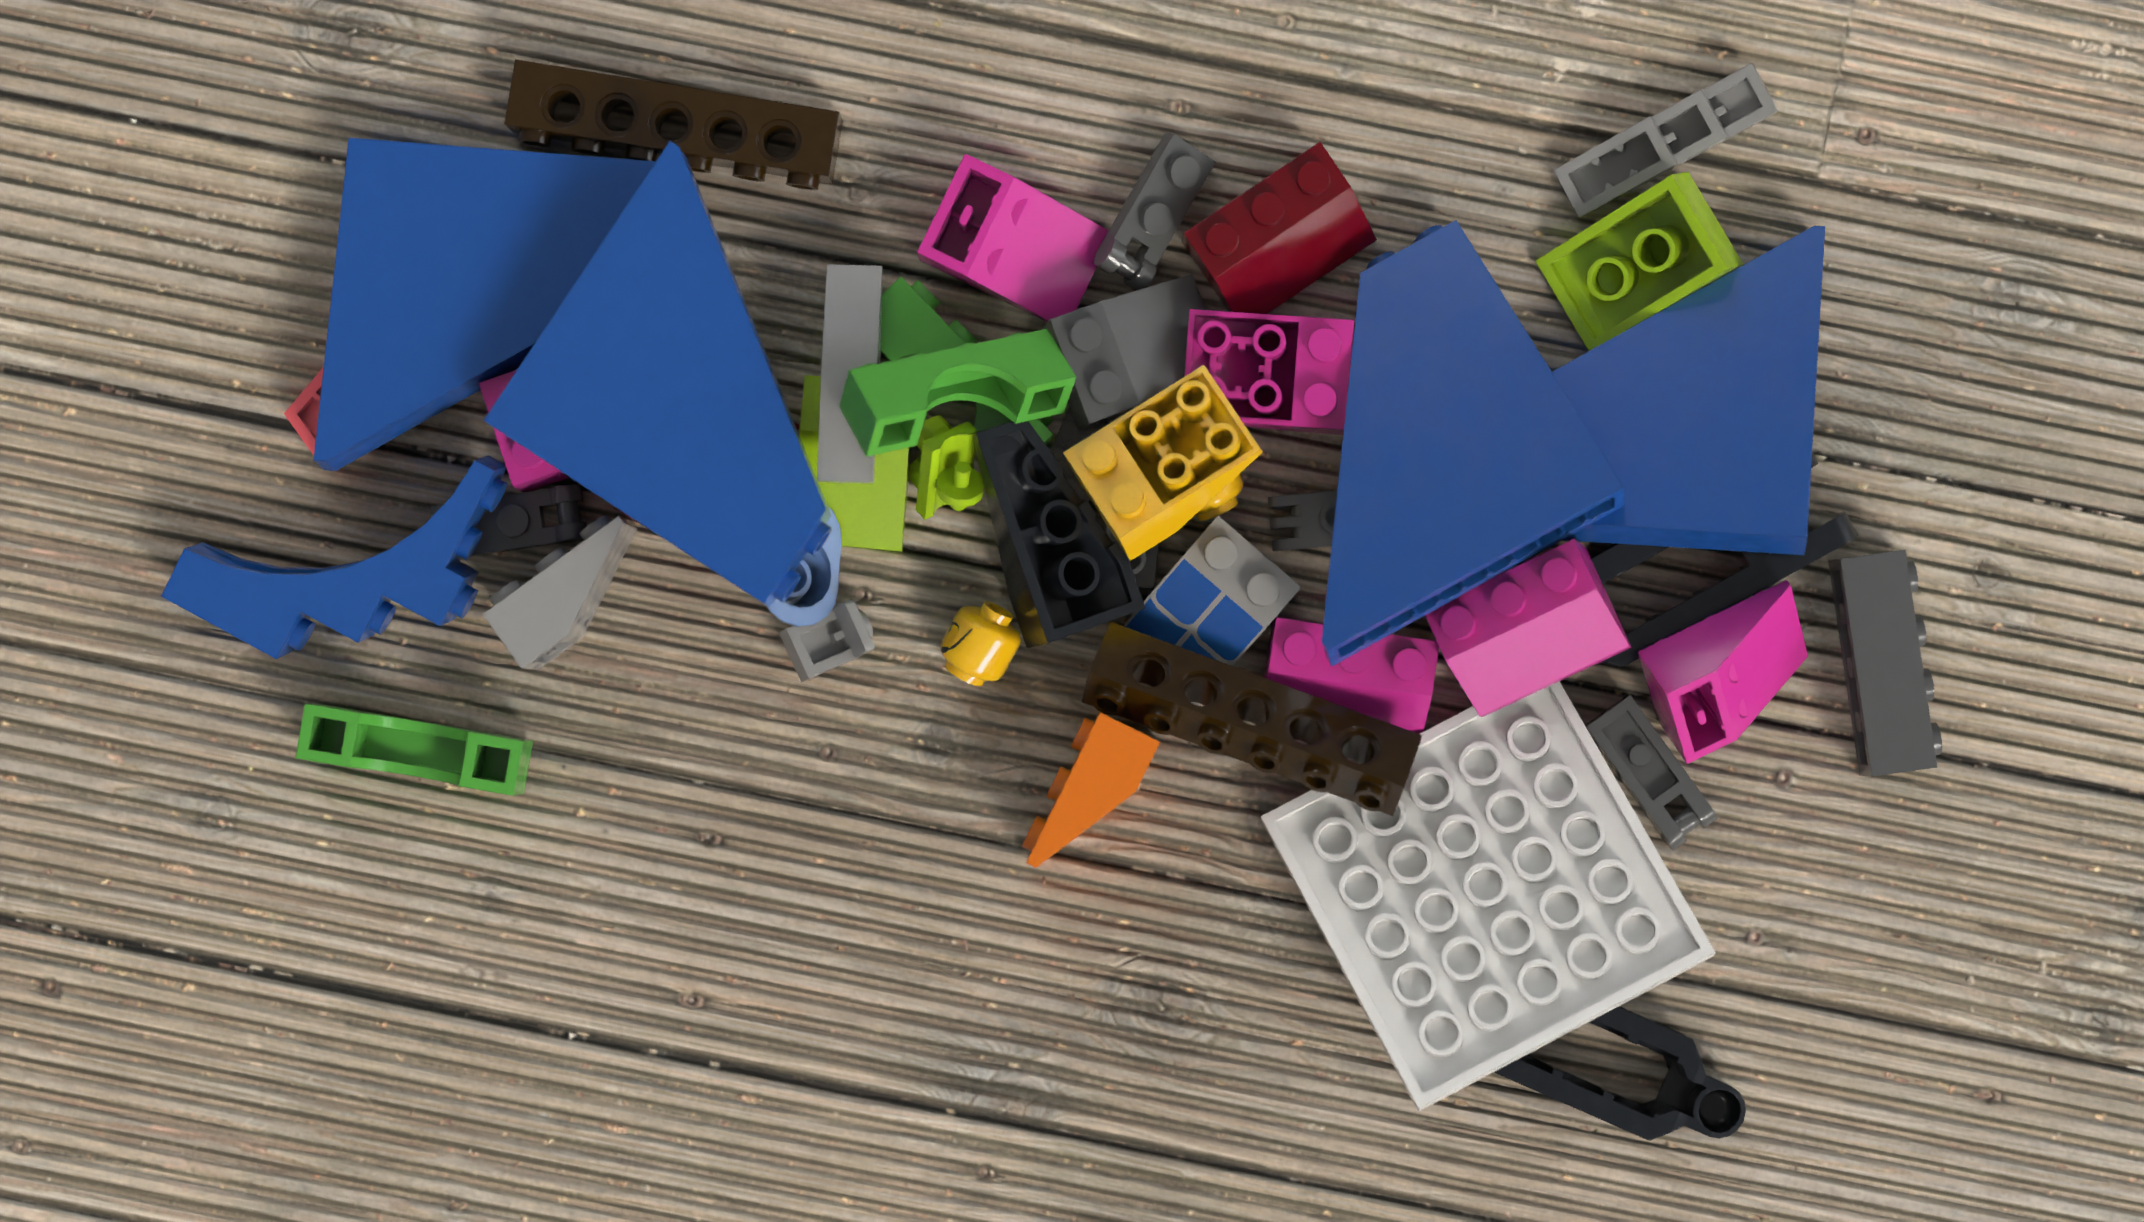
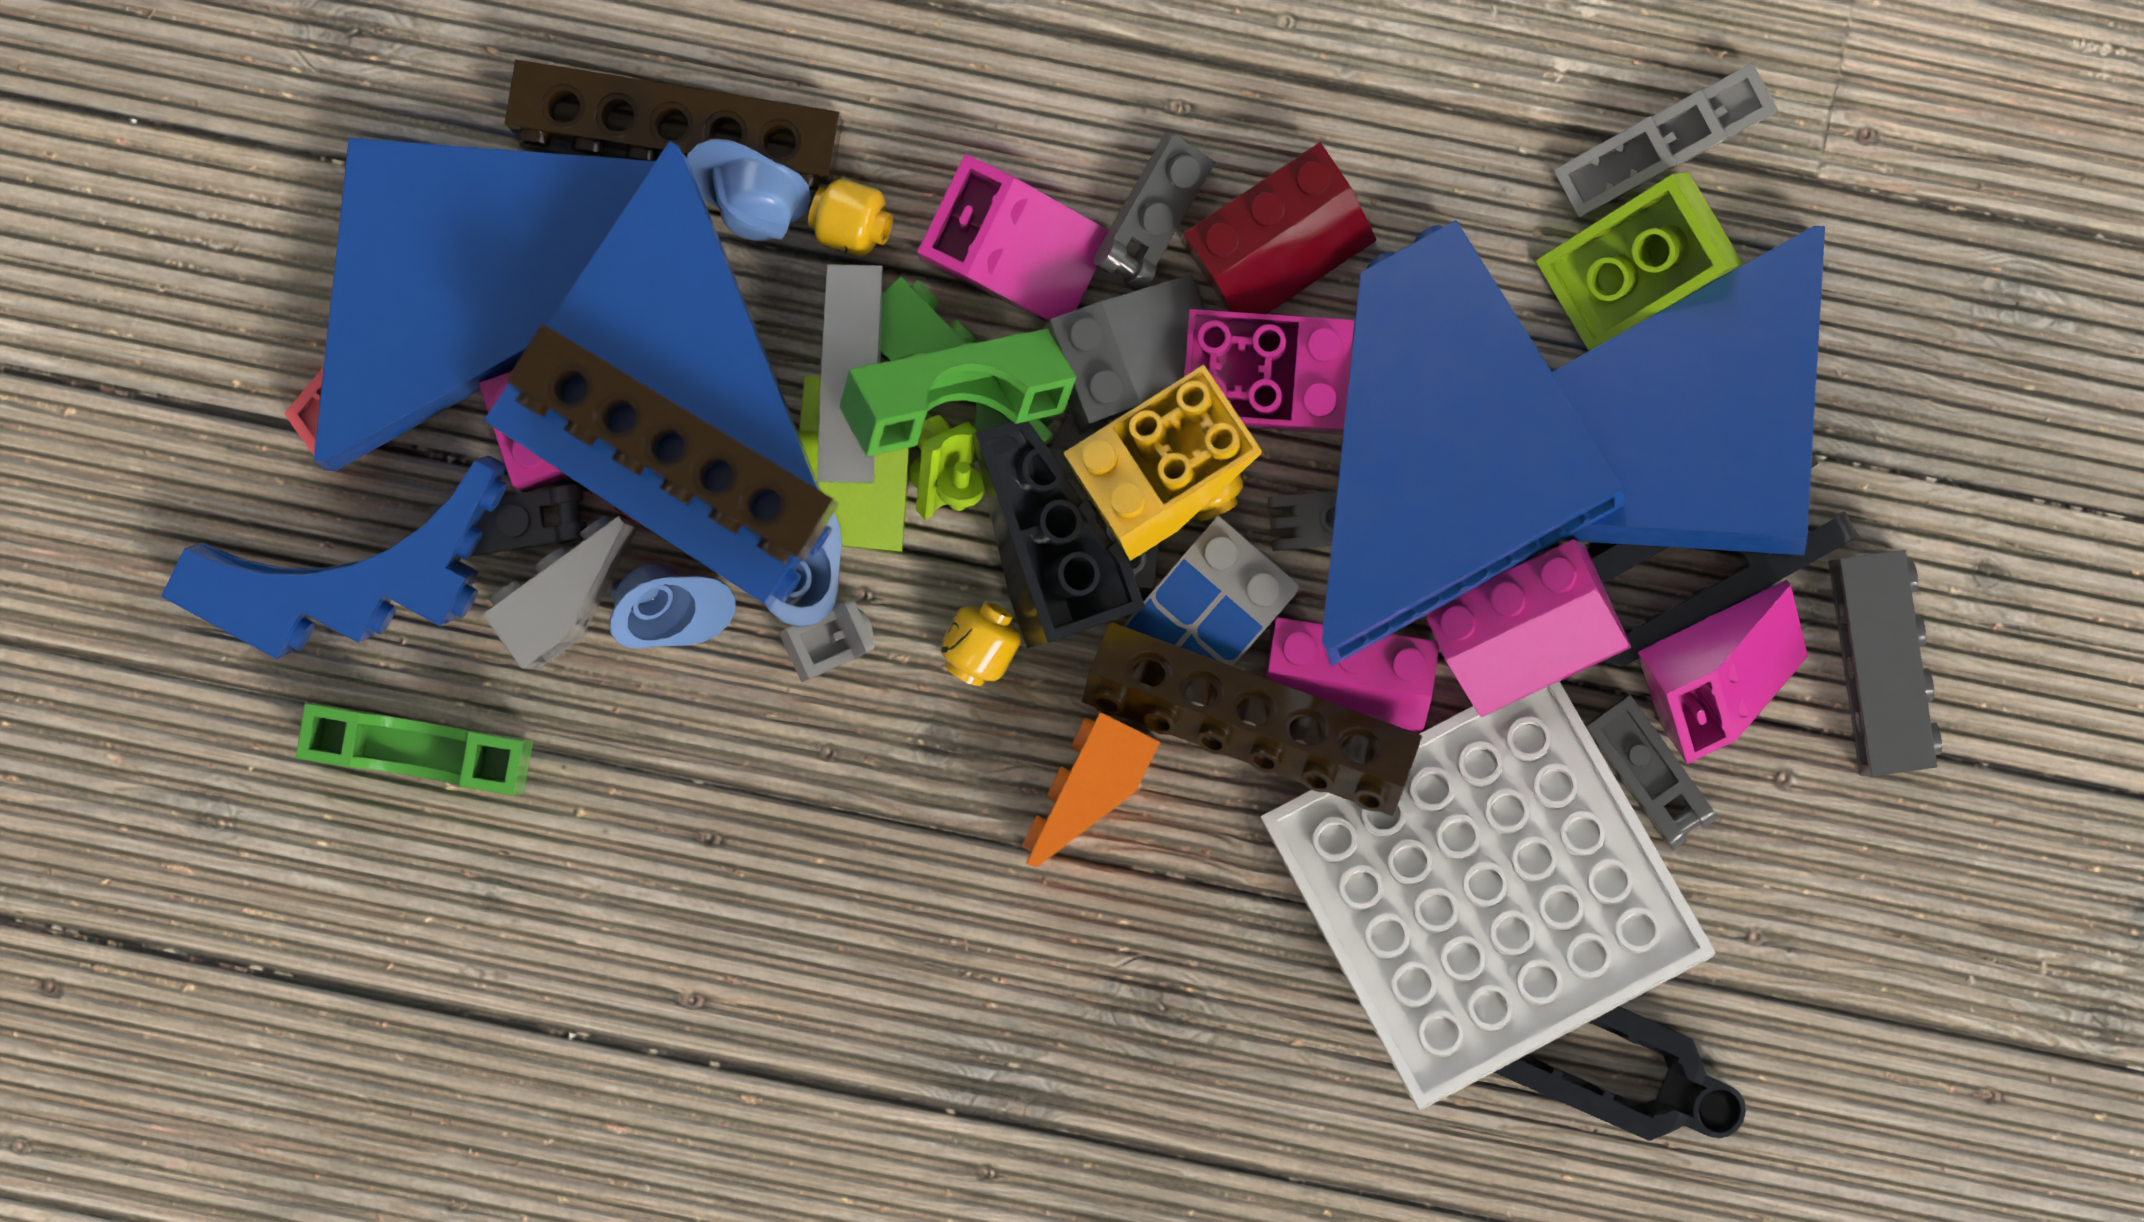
(556, 359): none -> dark brown brick
(668, 609): none -> medium blue piece
(749, 189): none -> medium blue piece
(850, 217): none -> yellow head

